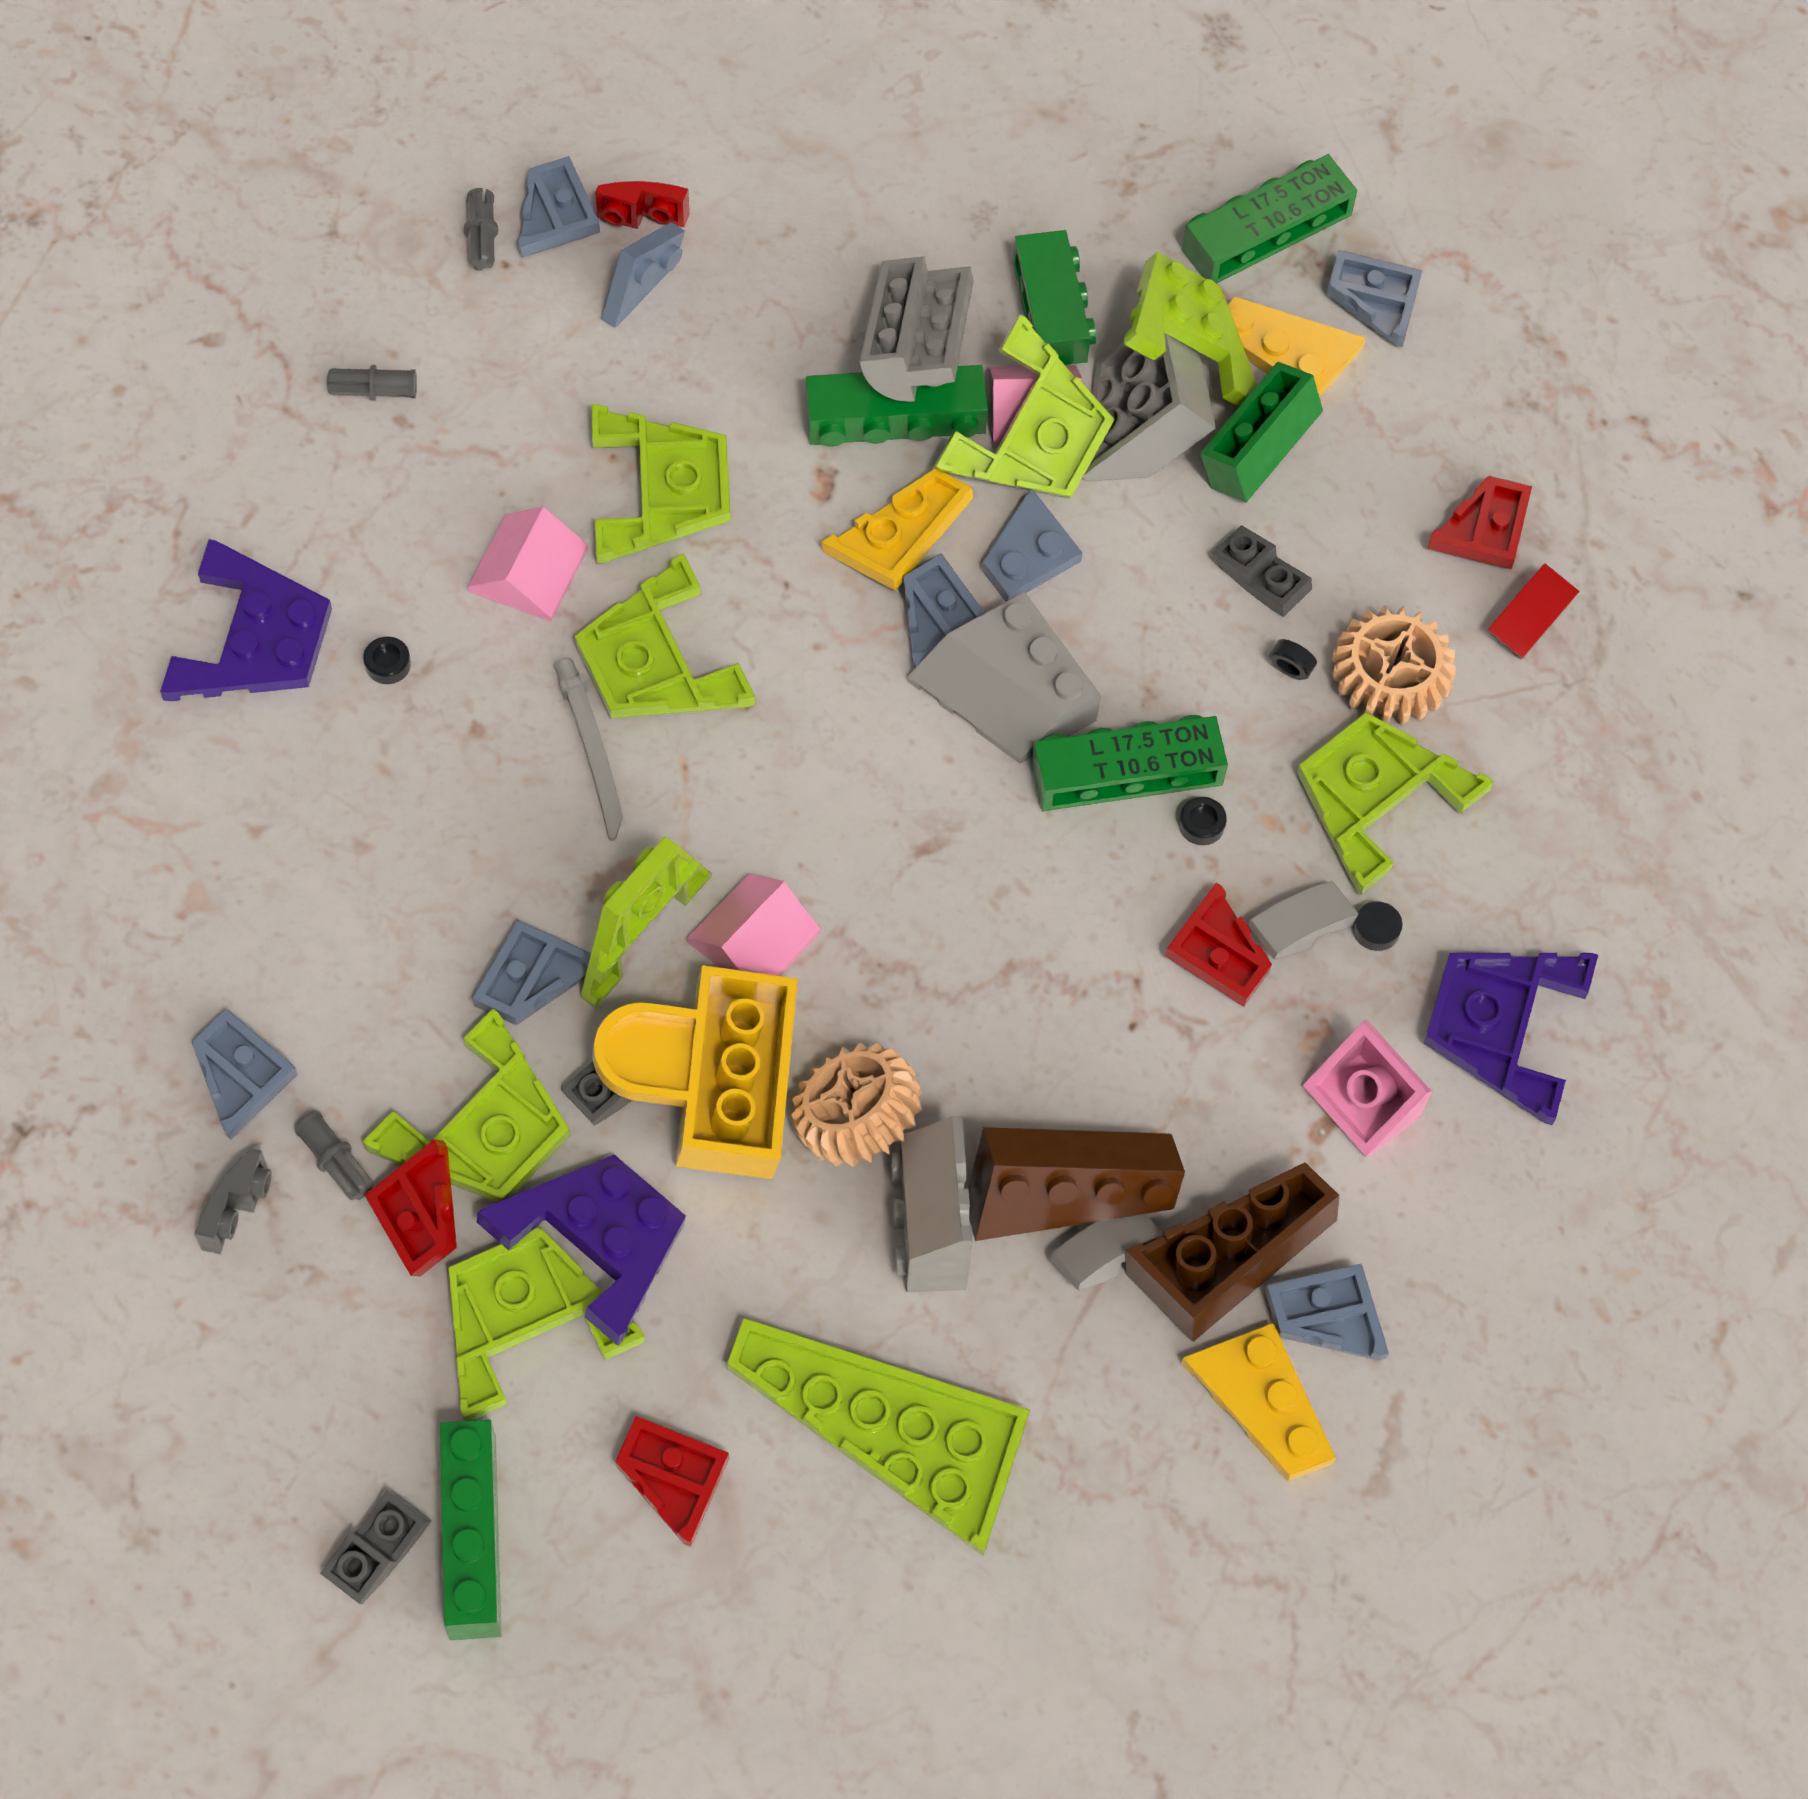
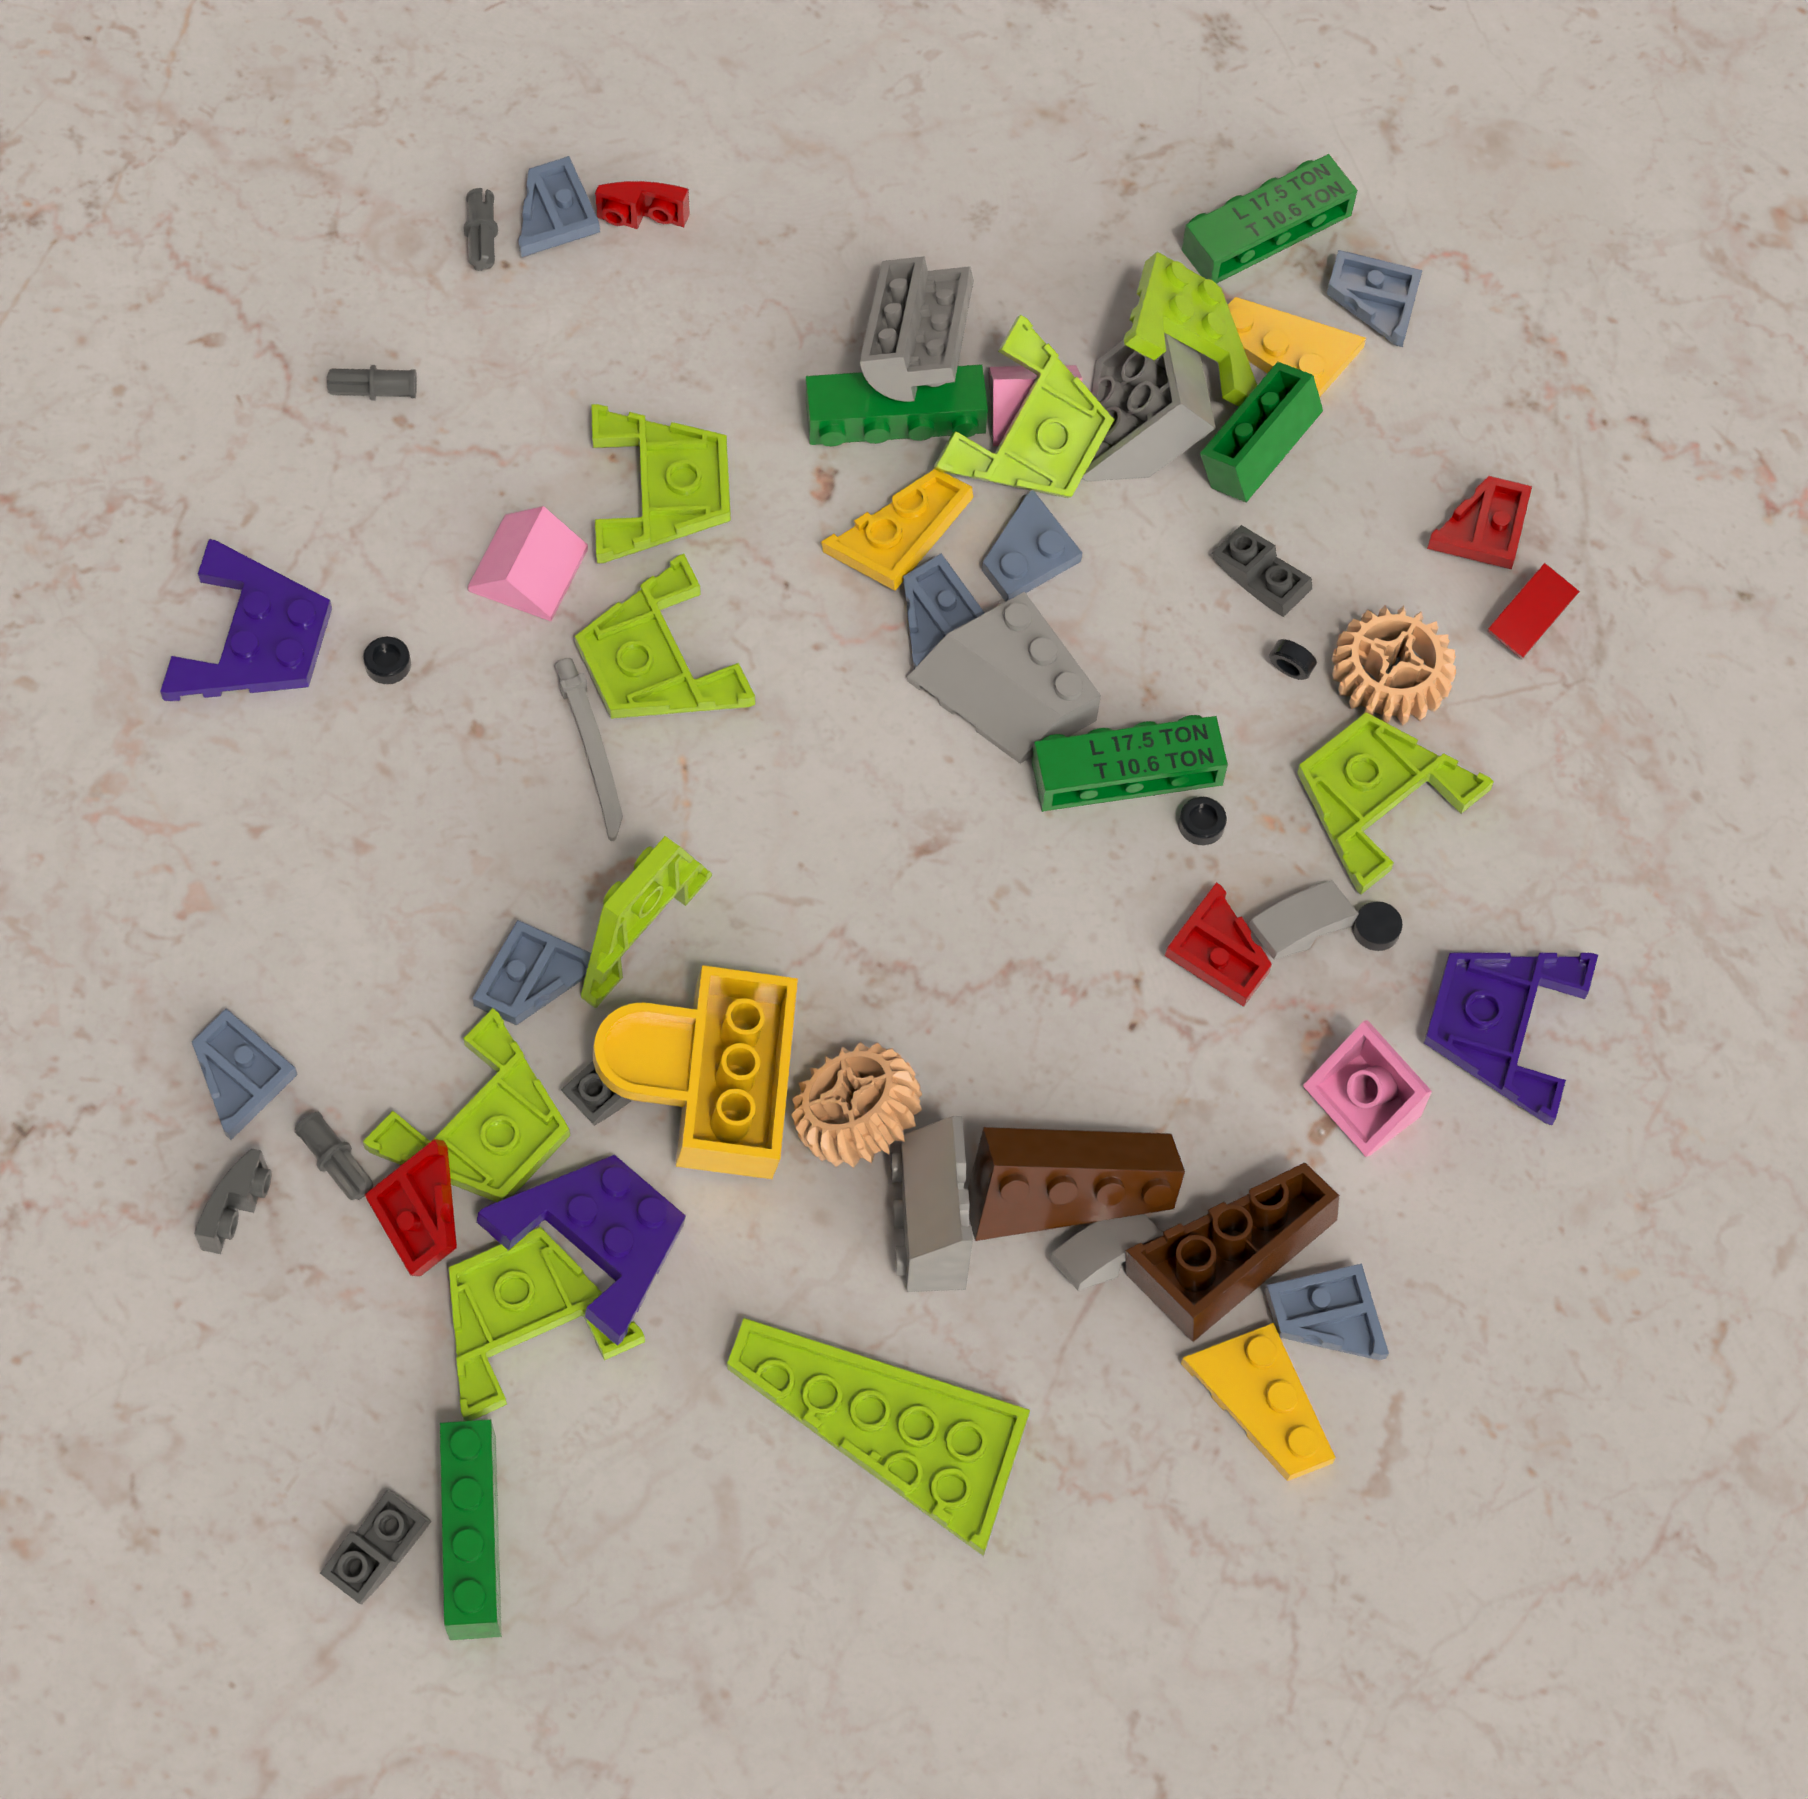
(641, 269): sand blue wing -> none
(672, 1474): red wing -> none
(756, 928): bright pink slope -> none
(1052, 294): green brick -> none

